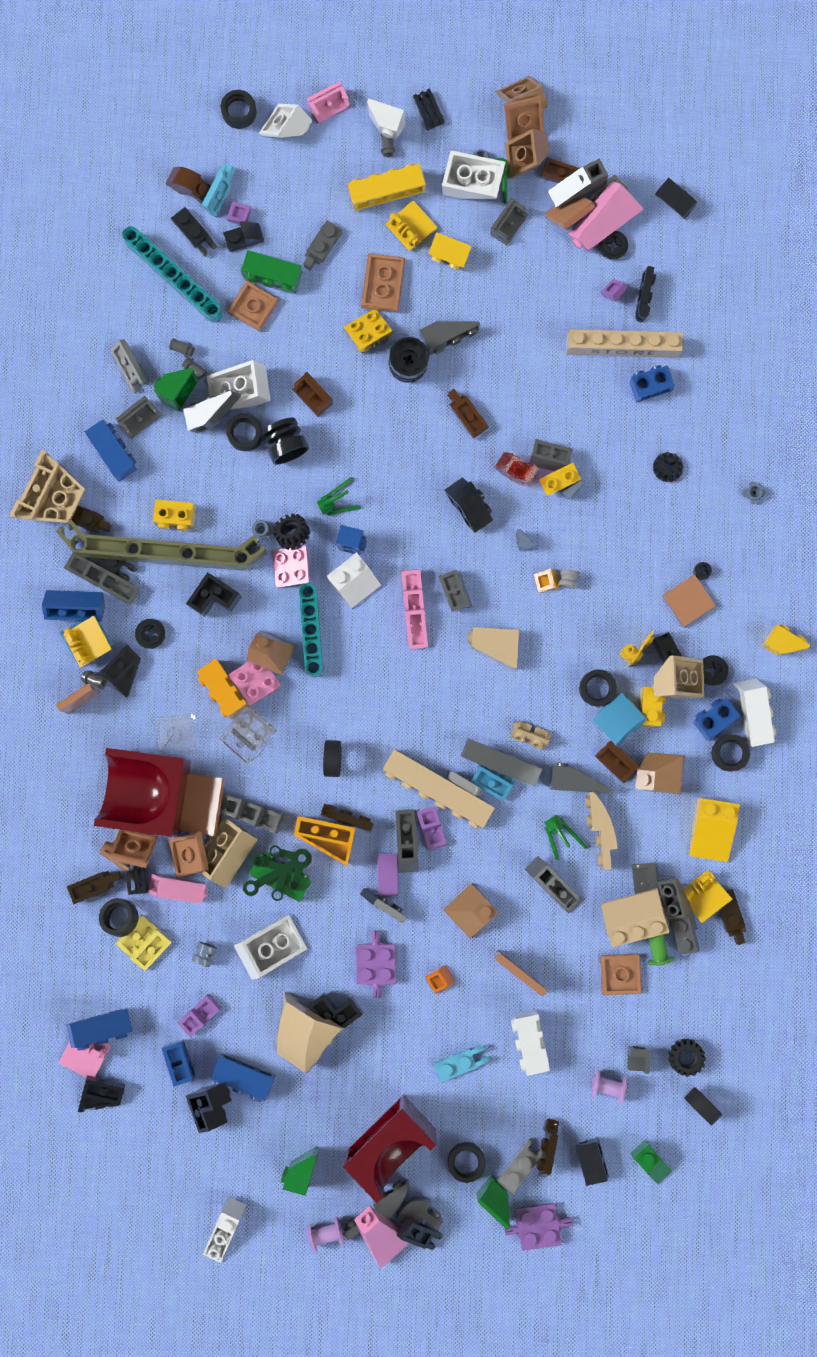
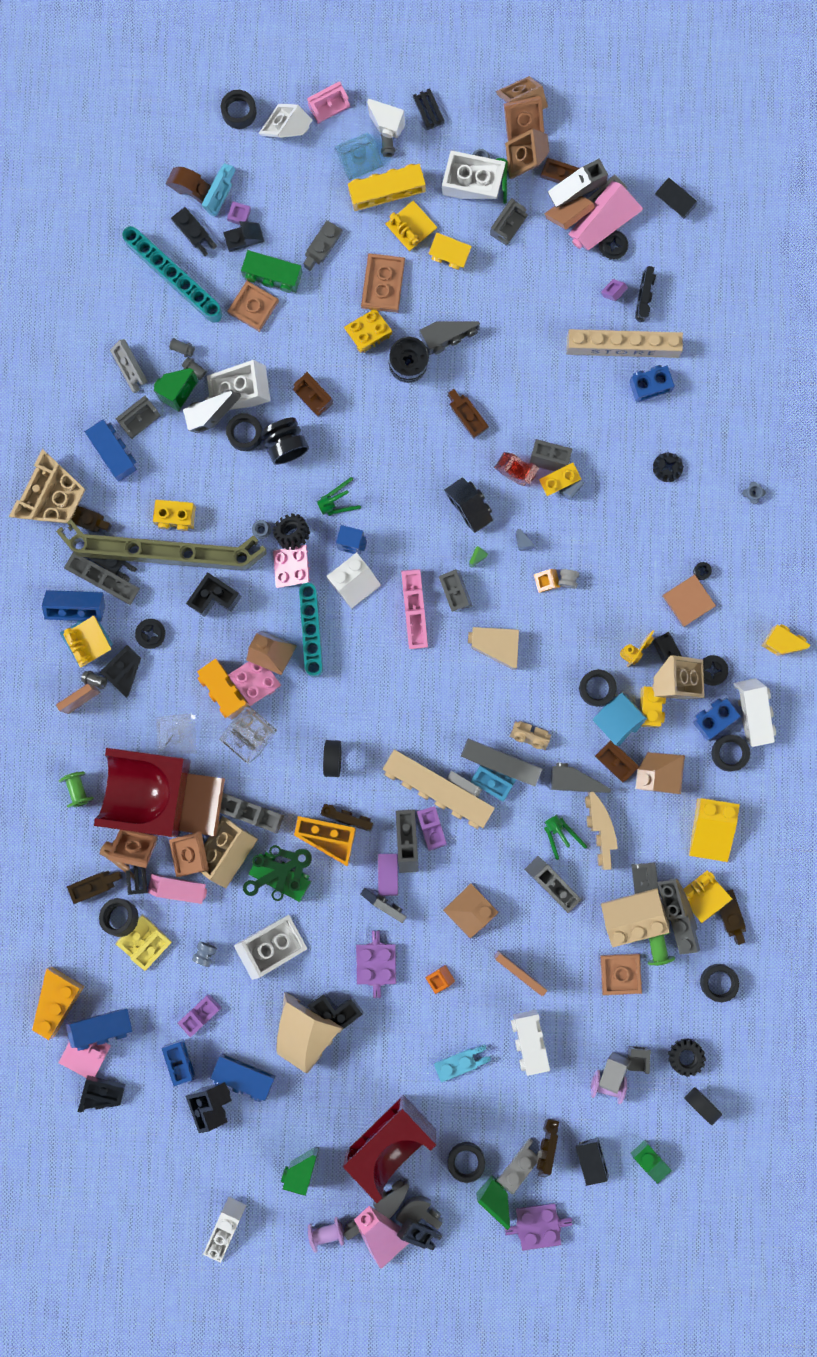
(55, 1002): none -> light orange wedge
(76, 789): none -> bright green hose
(359, 156): none -> clear light blue slope
(478, 555): none -> bright green slope
(614, 1072): none -> light grey slope
(734, 983): none -> black tyre

